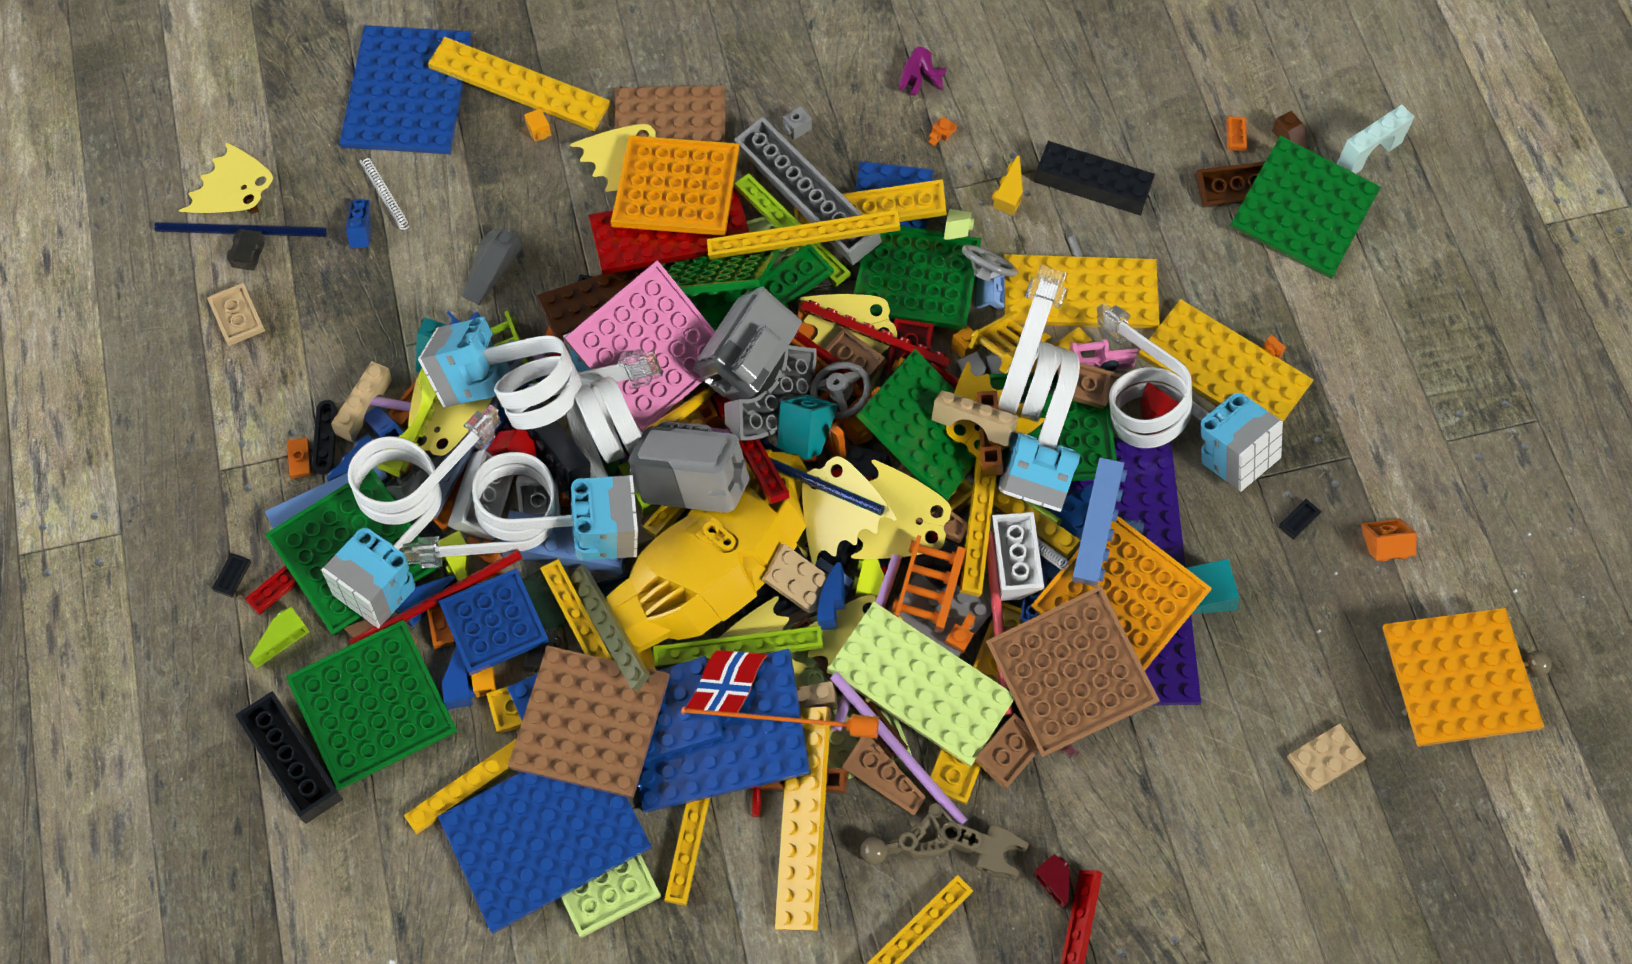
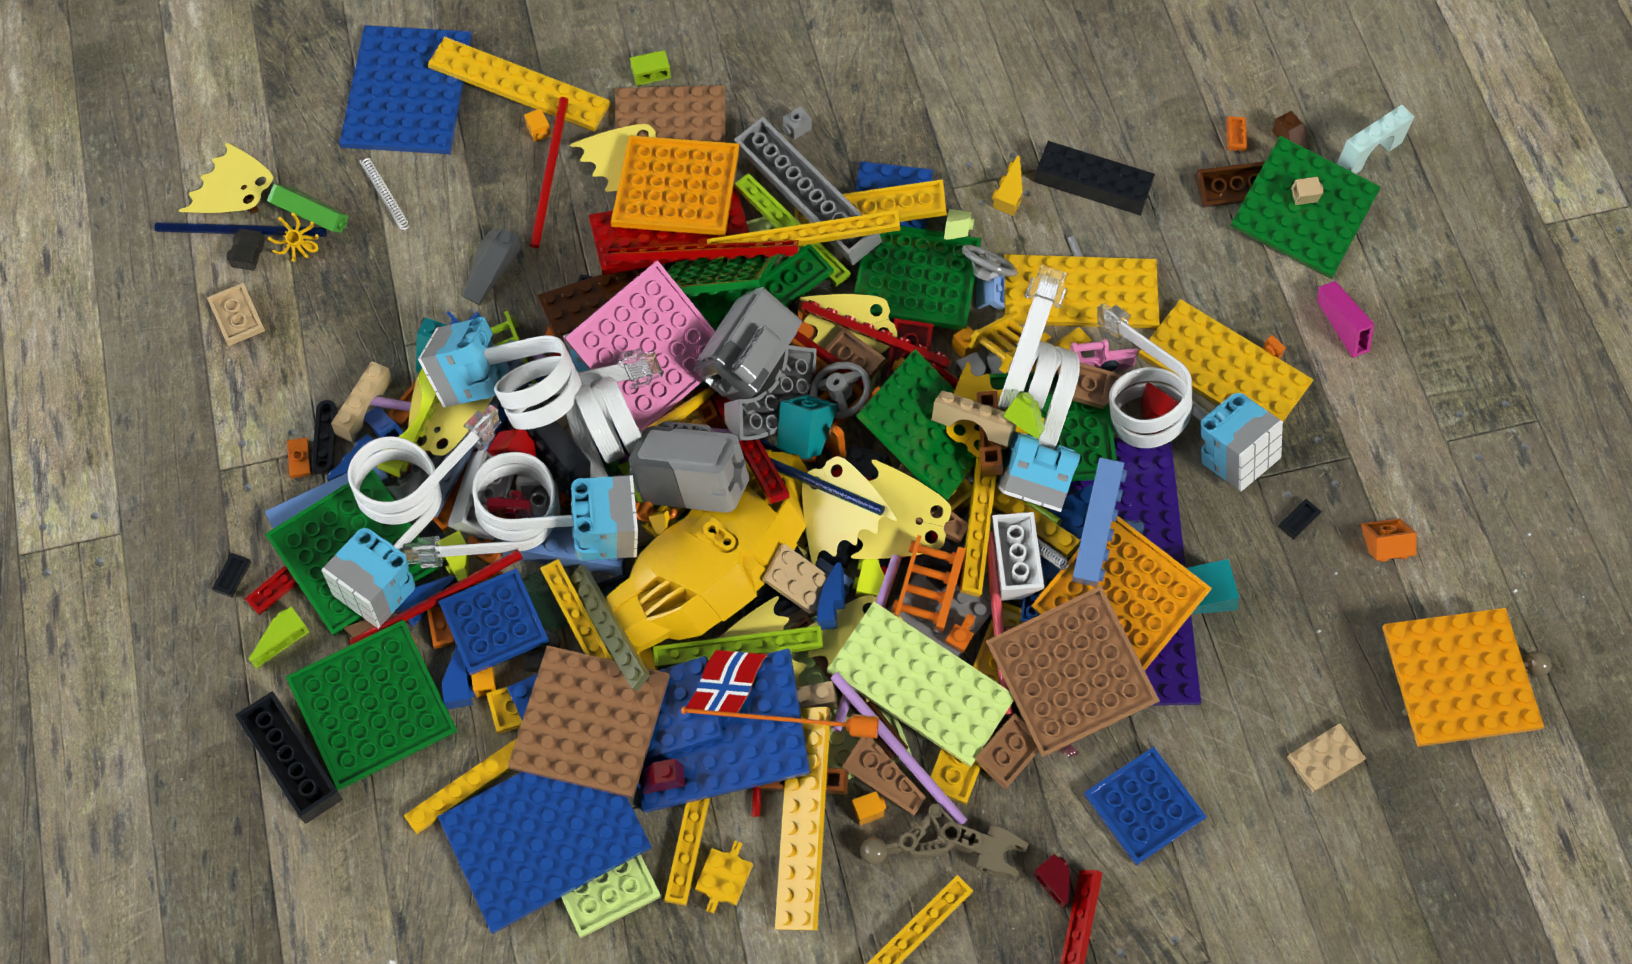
(295, 238): none -> yellow animal
(308, 207): none -> bright green slope
(359, 224): blue slope -> none
(511, 508): none -> dark red plate
(549, 173): none -> red piece
(644, 510): none -> orange piece
(650, 67): none -> lime brick
(659, 521): none -> yellow tile
(662, 776): none -> dark red slope
(695, 251): none -> red plate
(724, 877): none -> yellow plate
(856, 430): brick -> none
(868, 808): none -> light orange brick
(911, 73): magenta piece -> none
(942, 129): orange plate -> none
(1026, 414): none -> lime slope
(1145, 806): none -> blue plate
(1307, 190): none -> tan brick
(1346, 318): none -> dark pink slope

